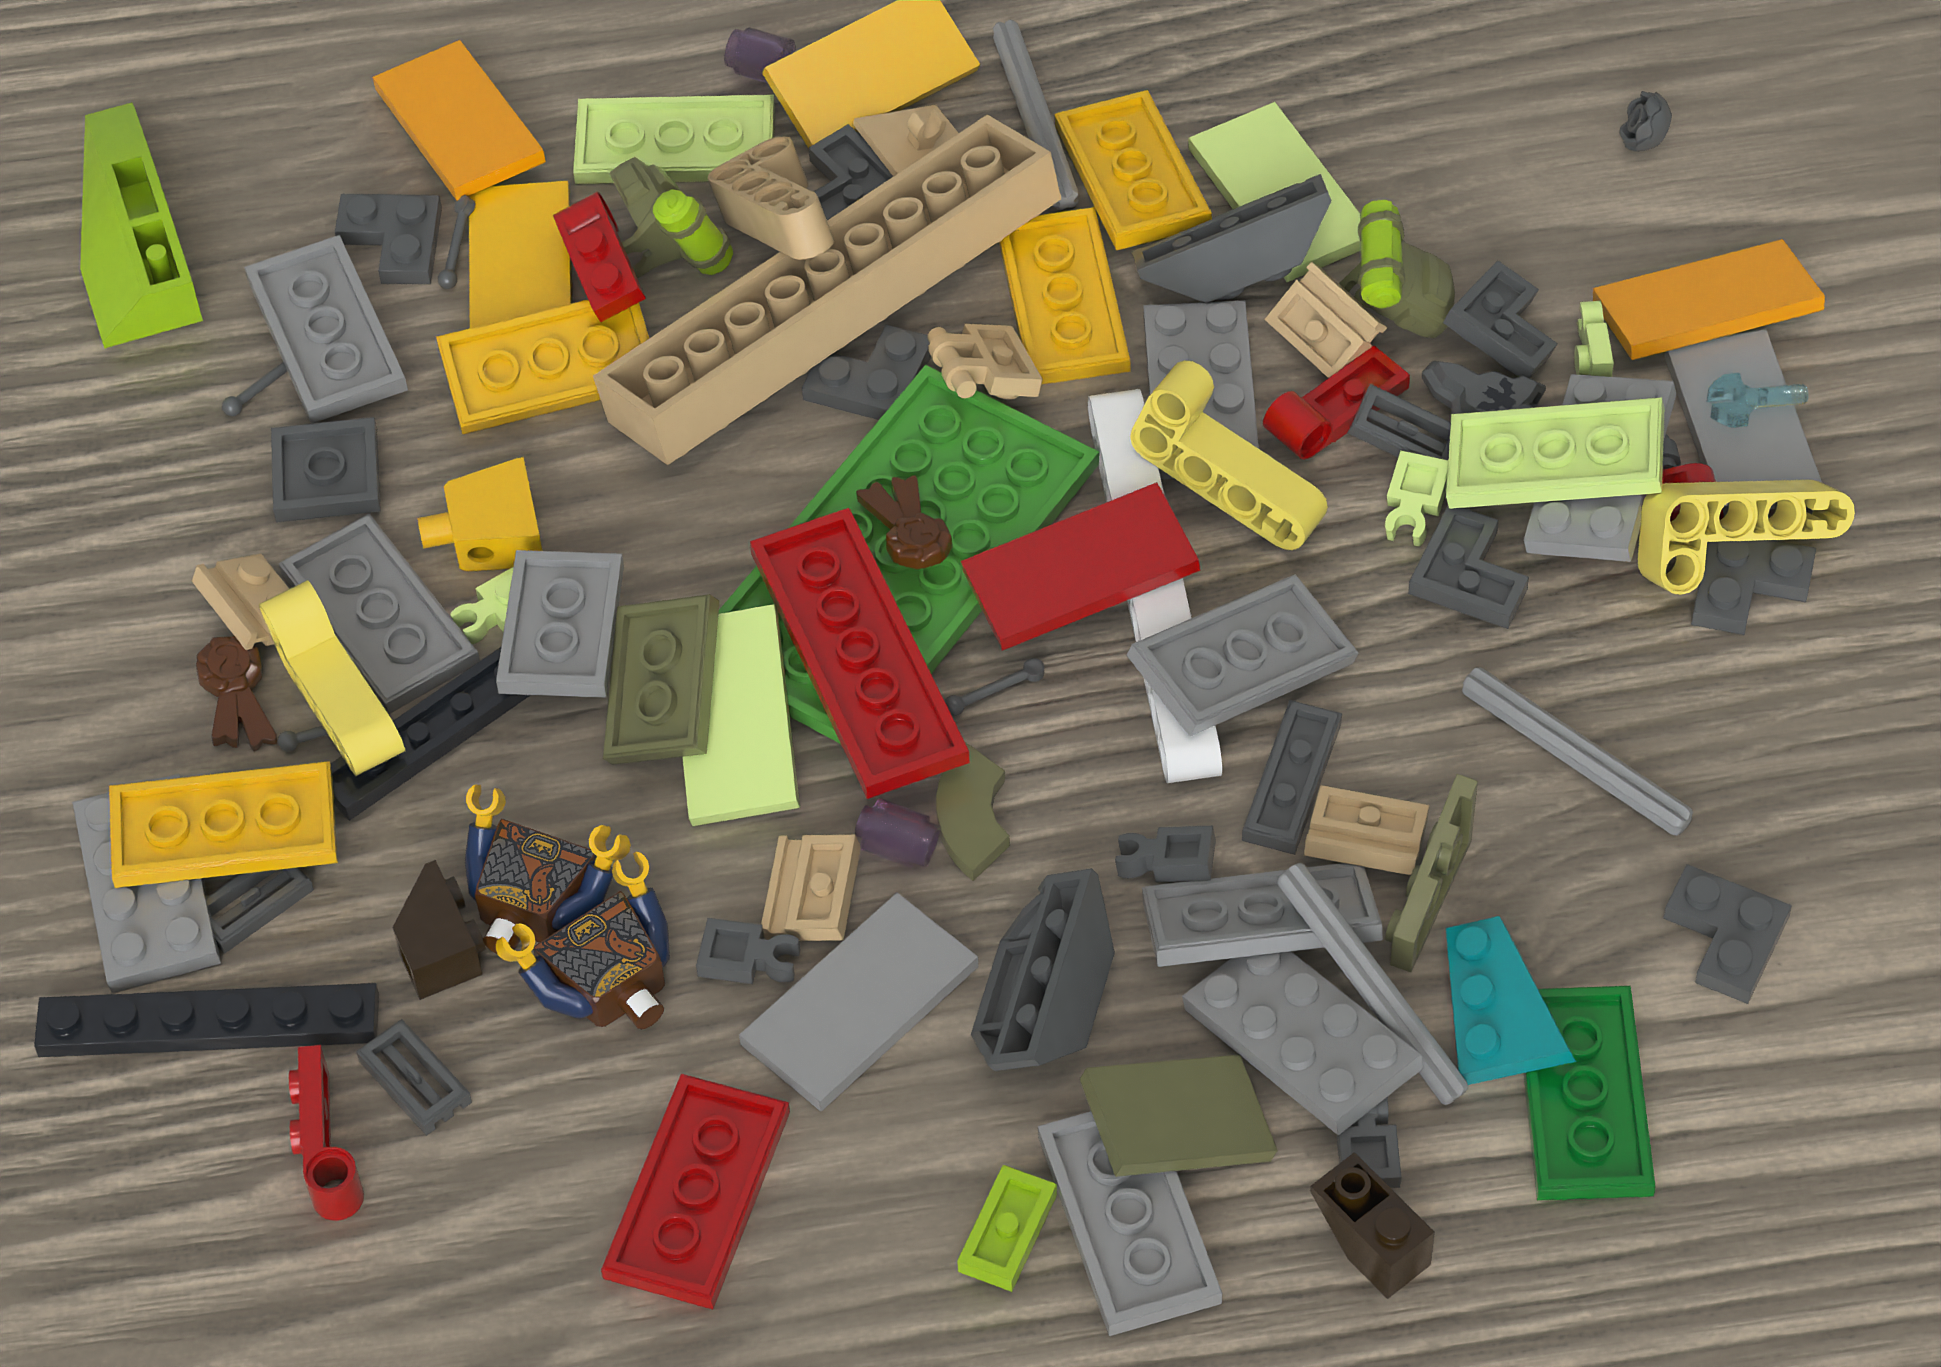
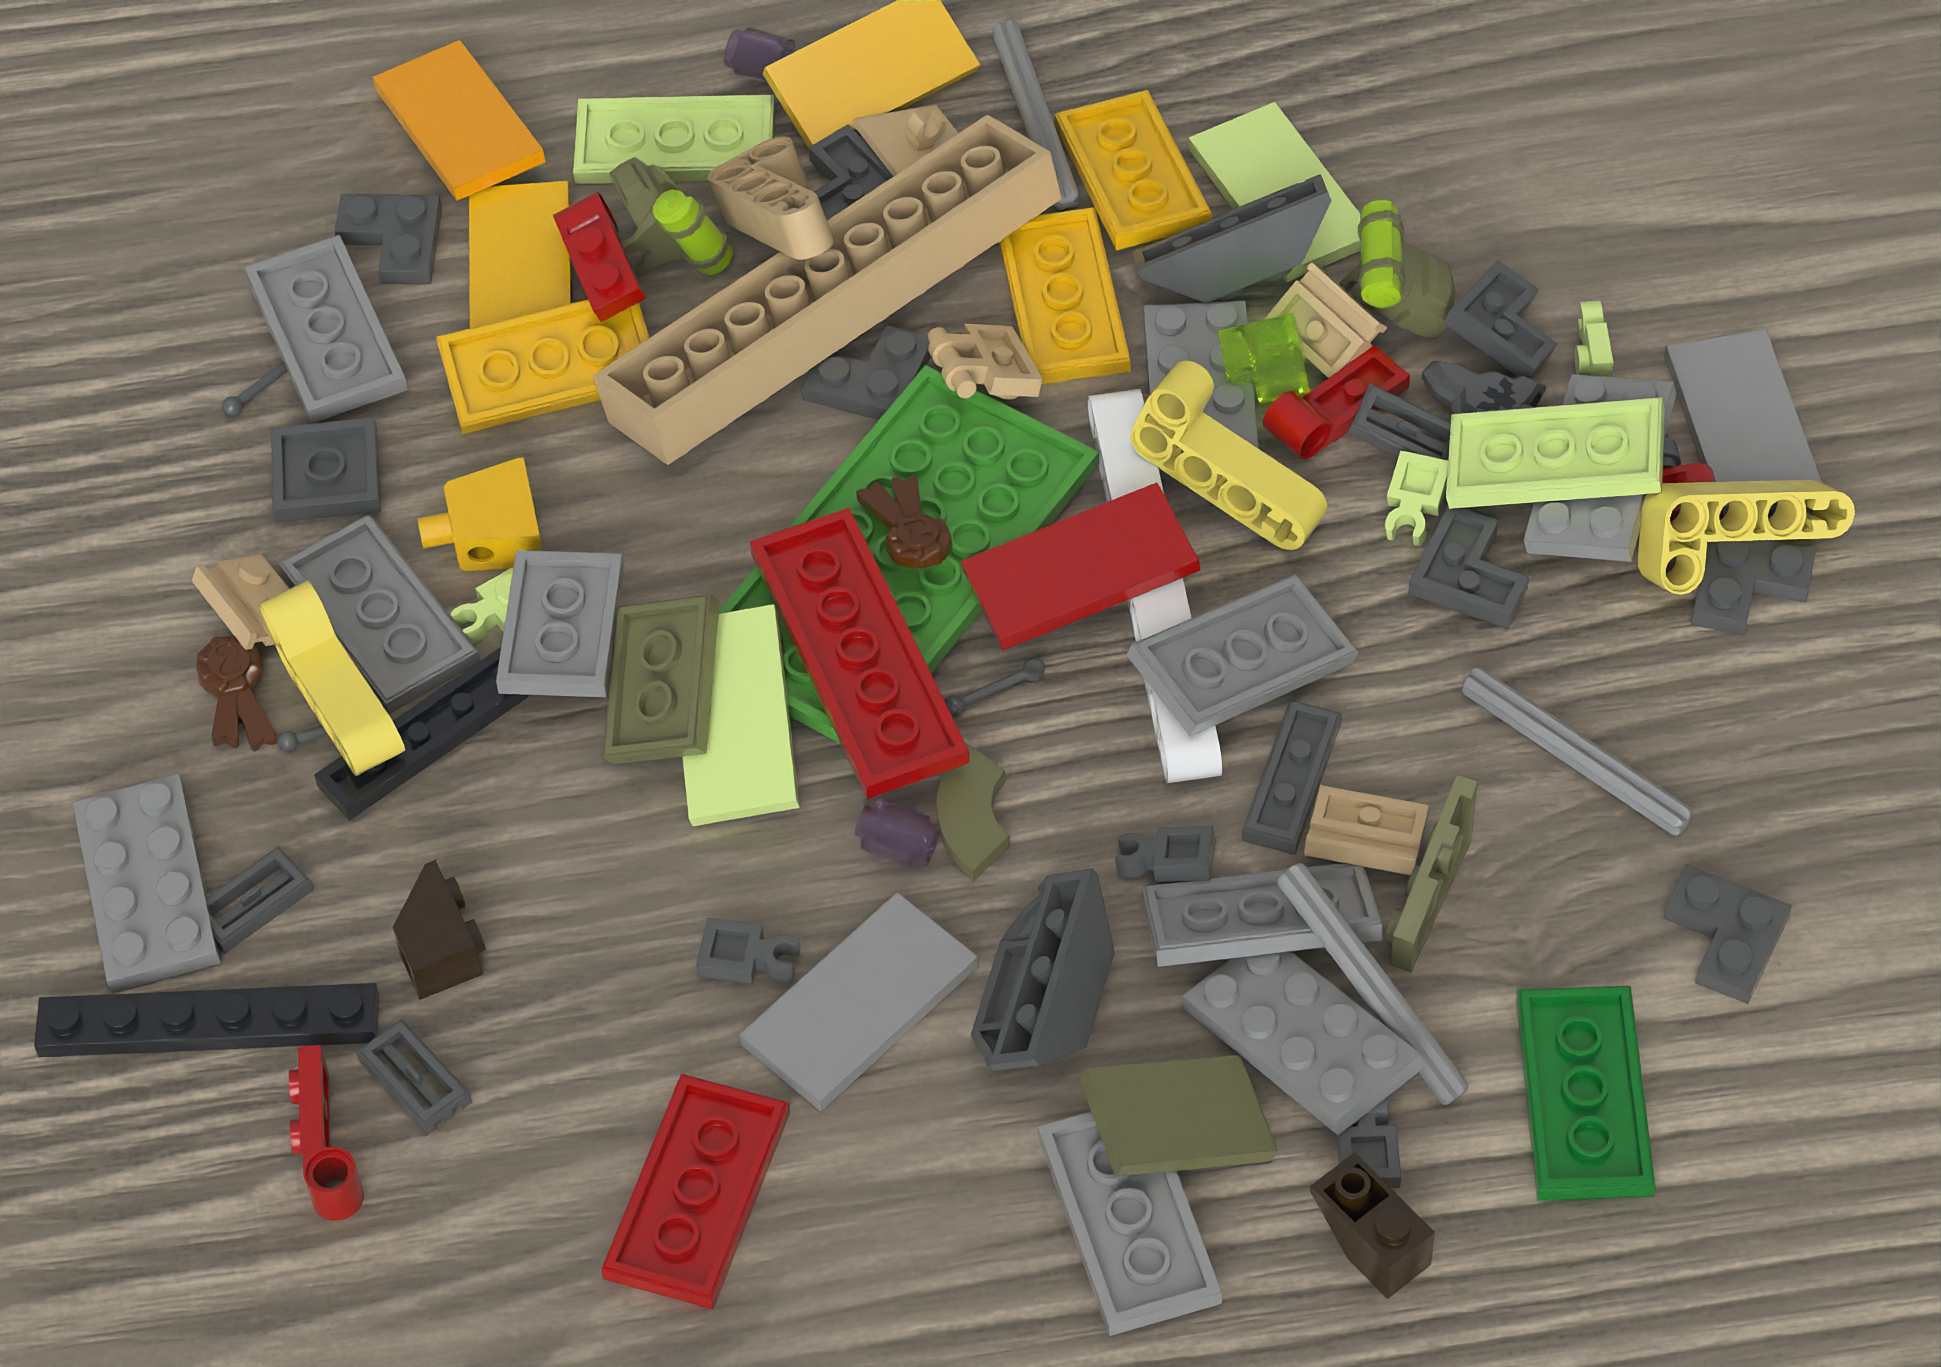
(128, 235): lime wedge -> none
(222, 824): yellow tile -> none
(464, 207): dark grey hinge -> none
(532, 875): torso -> none
(602, 960): torso -> none
(811, 887): tan plate -> none
(1007, 1228): lime plate -> none
(1267, 355): none -> clear neon green brick
(1497, 1006): teal wing -> none
(1647, 122): dark grey plate -> none
(1708, 299): light orange tile -> none
(1747, 399): clear light blue bar -> none

